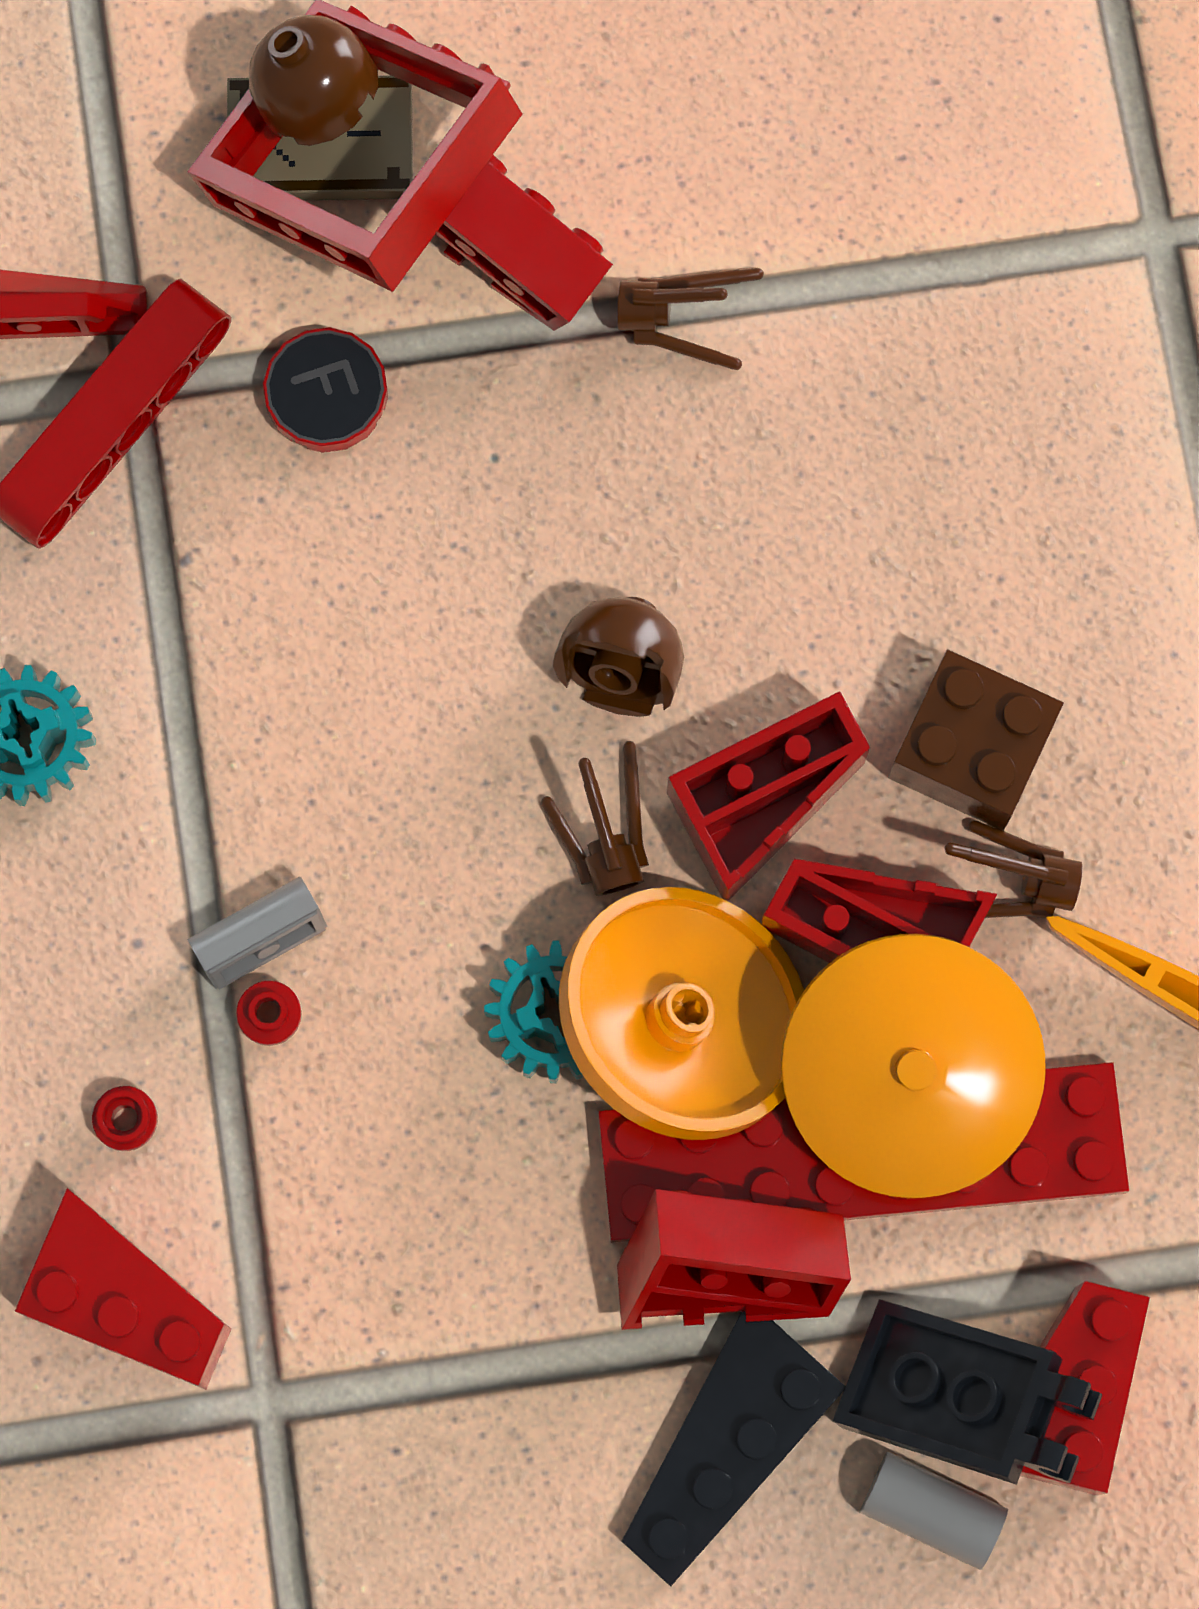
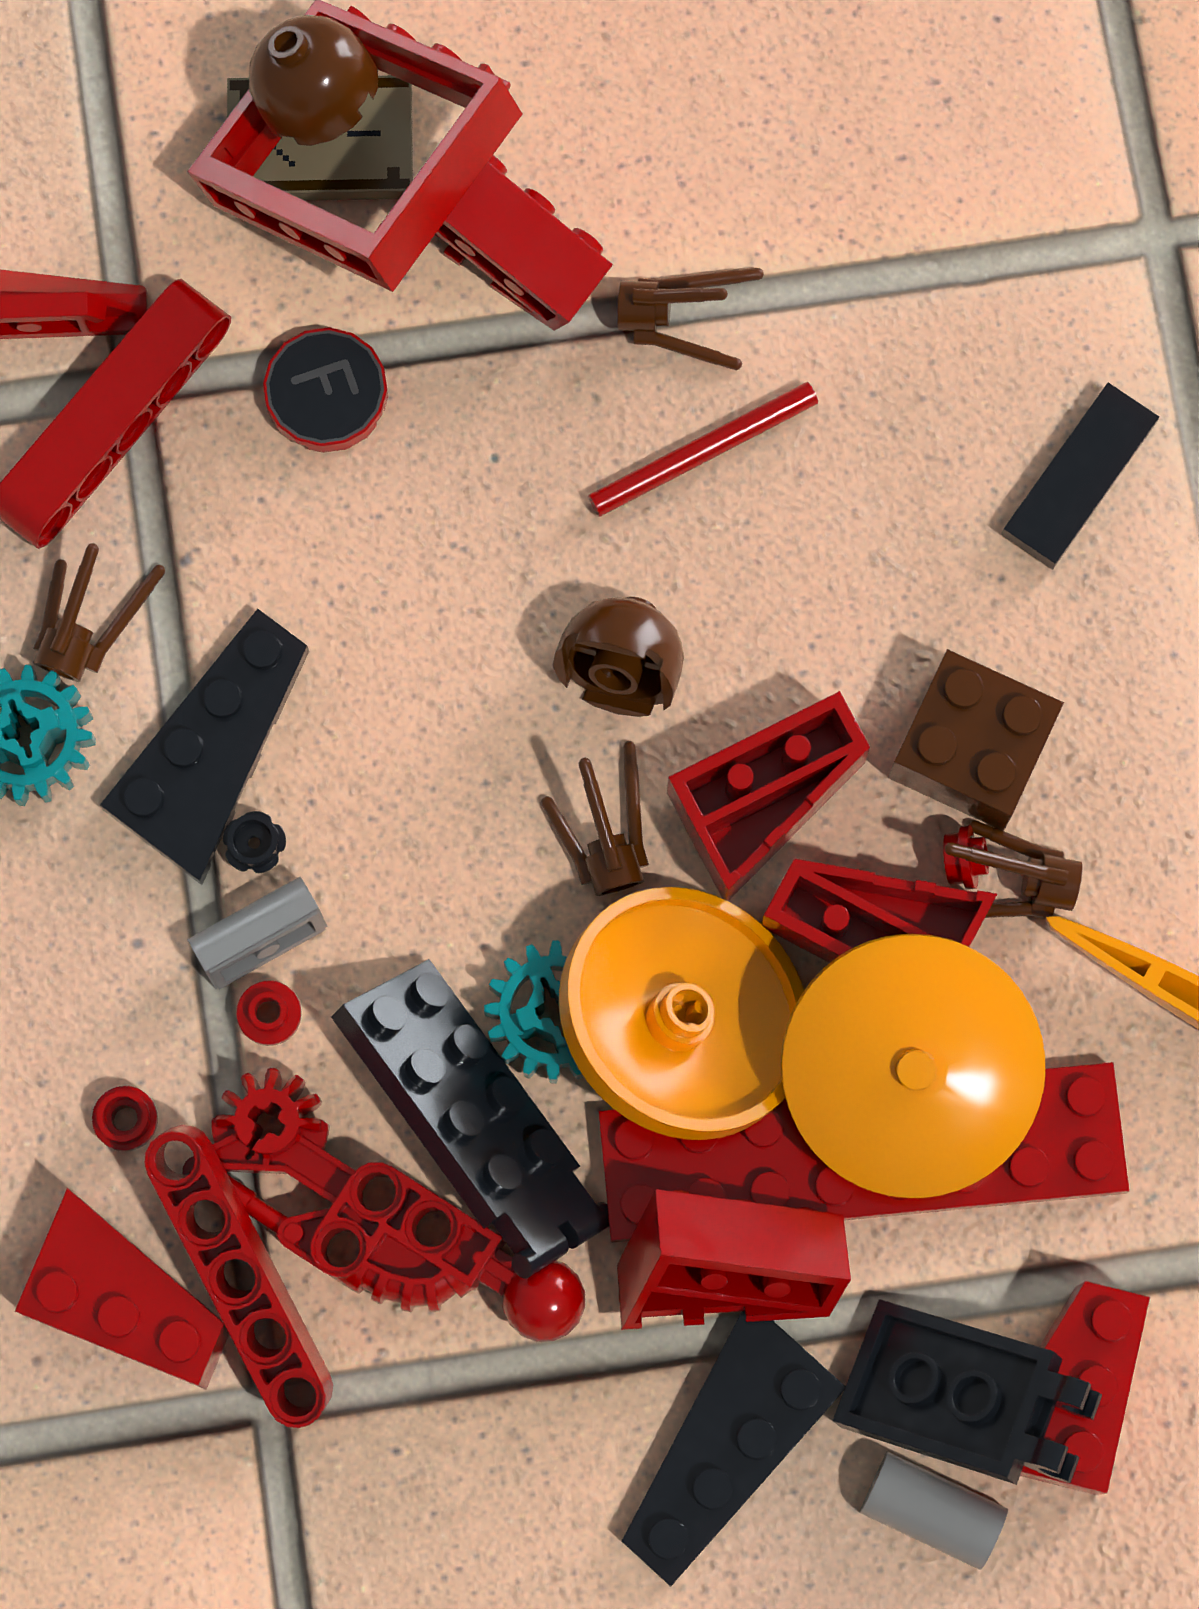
(66, 645): none -> reddish brown plant
(199, 762): none -> black wing
(236, 1307): none -> red beam
(244, 828): none -> black plate
(390, 1257): none -> red arm
(472, 1116): none -> black hinge
(703, 449): none -> red bar
(958, 869): none -> red plate
(1080, 475): none -> black tile

